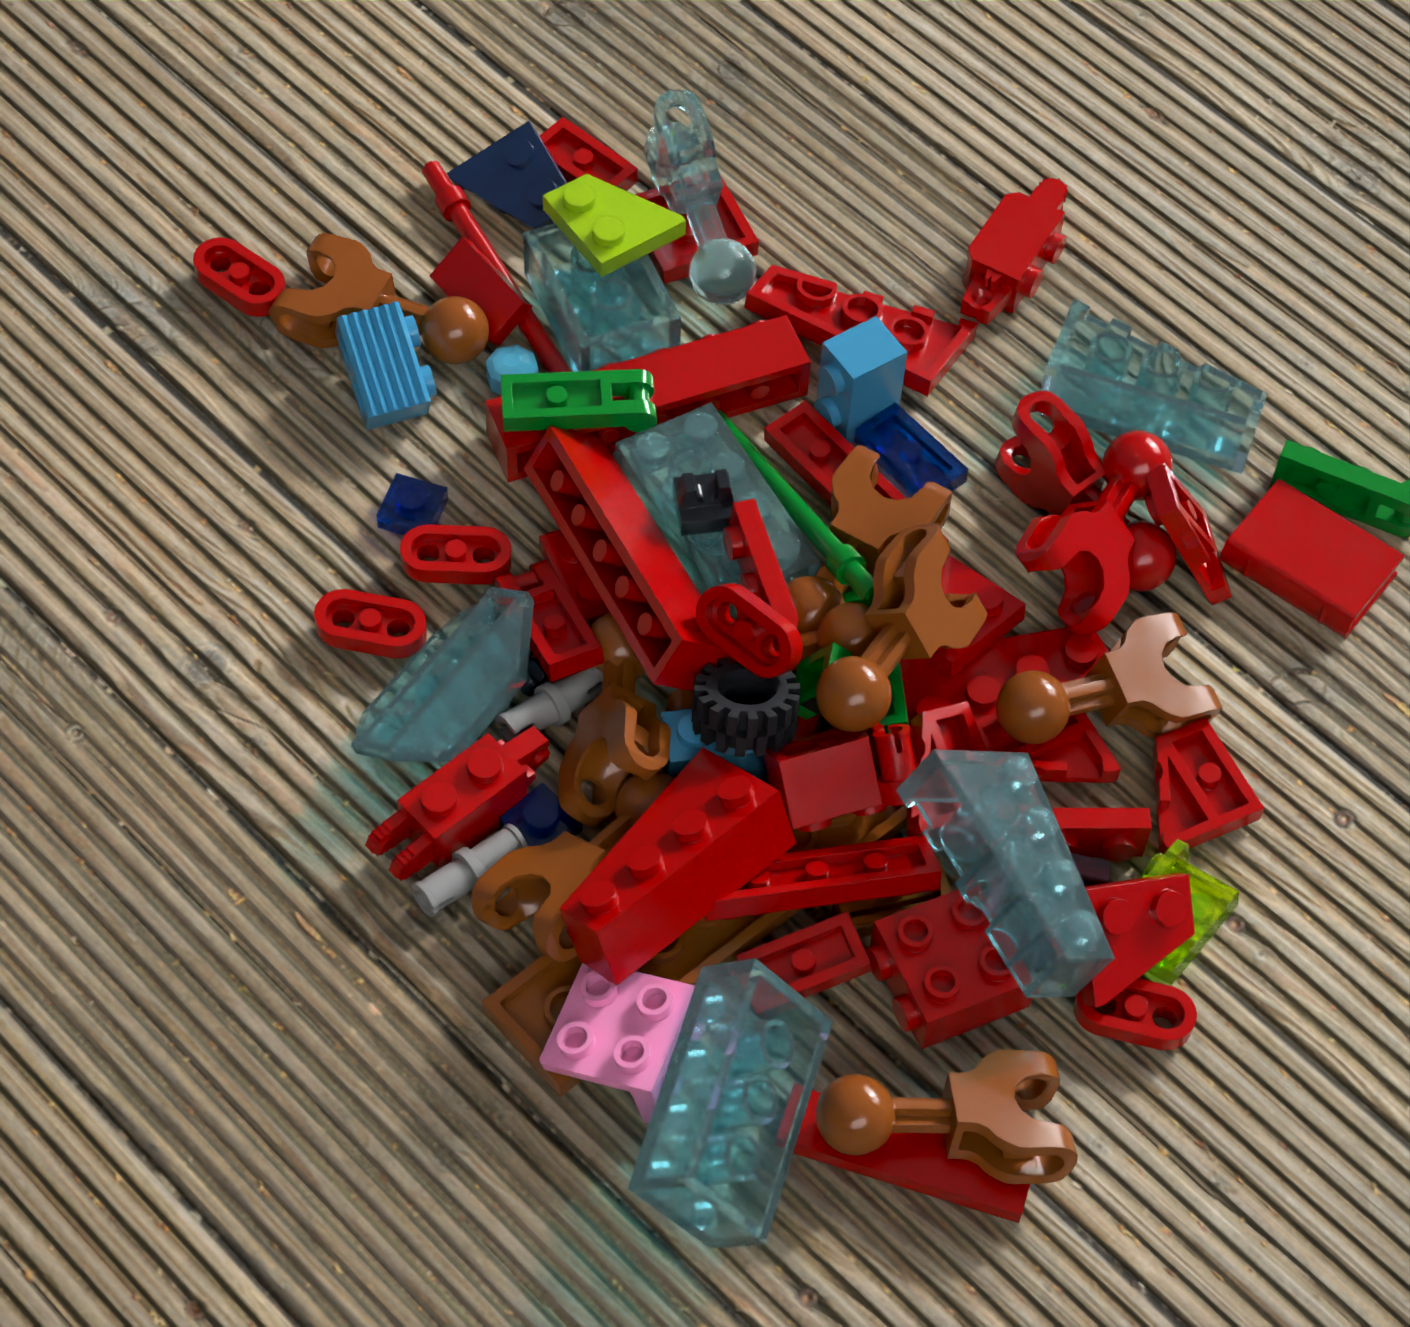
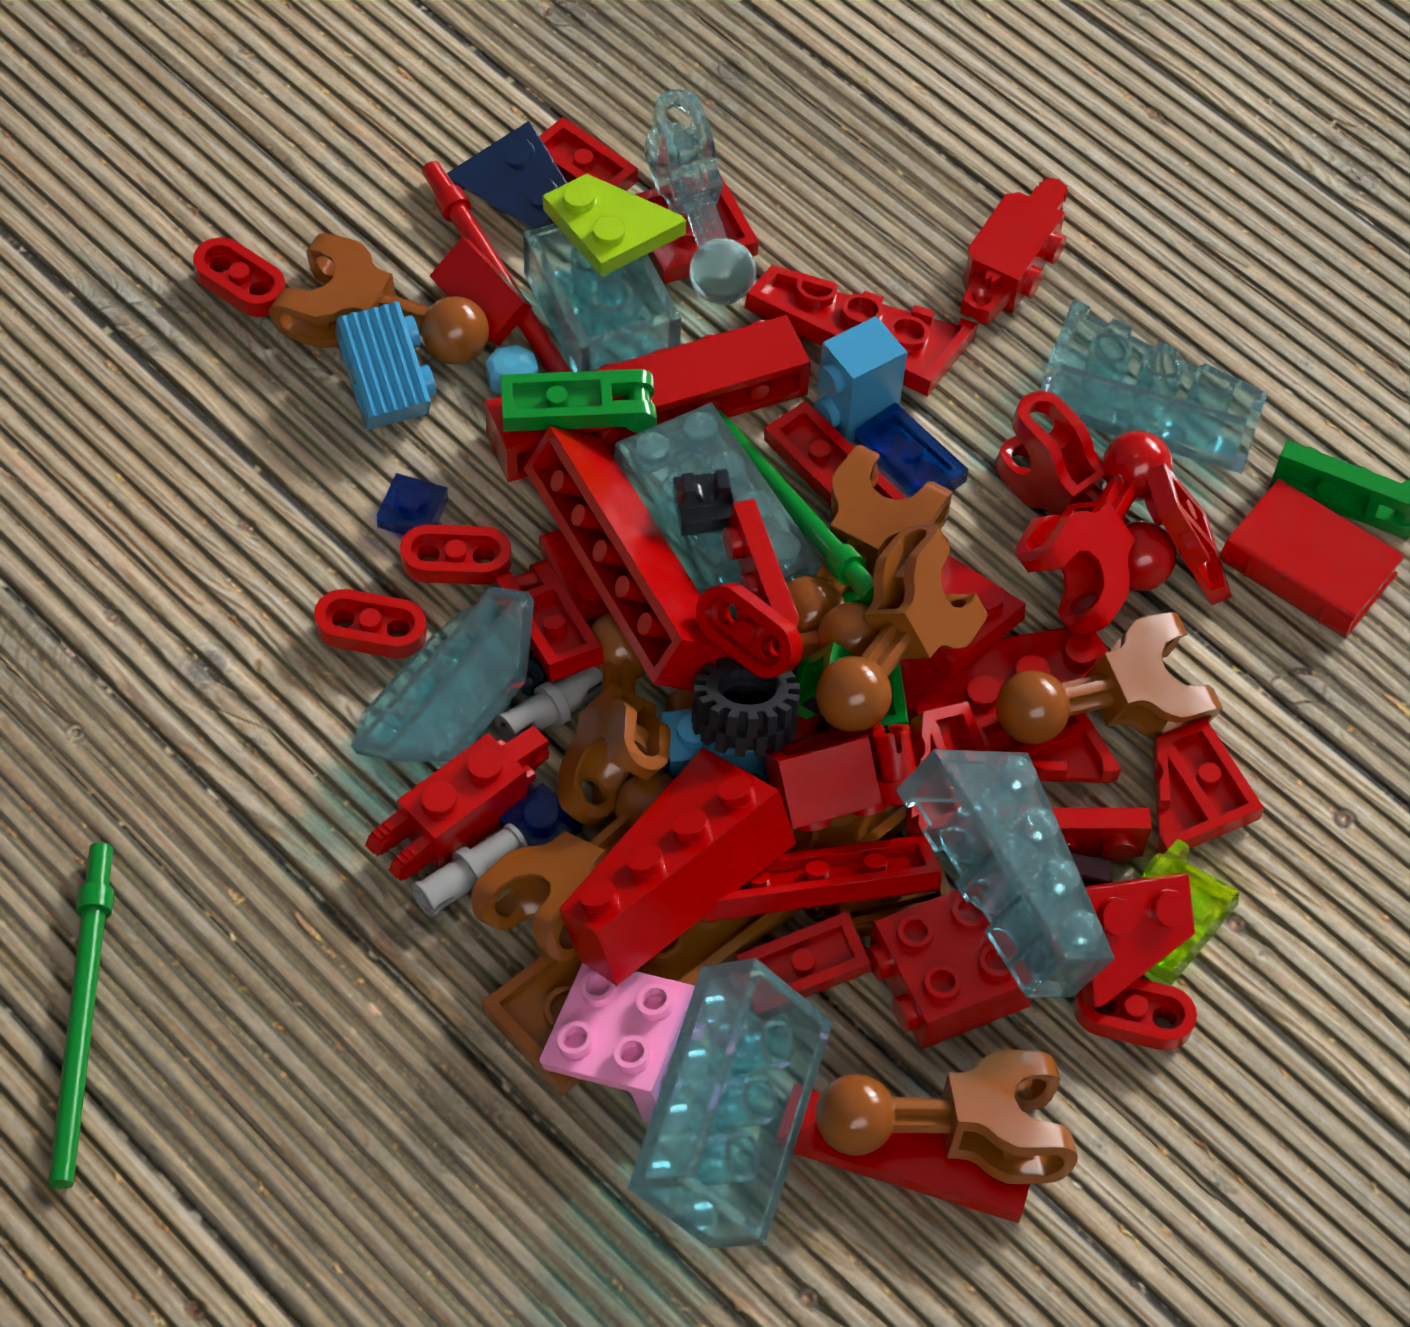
(94, 906): none -> green bar

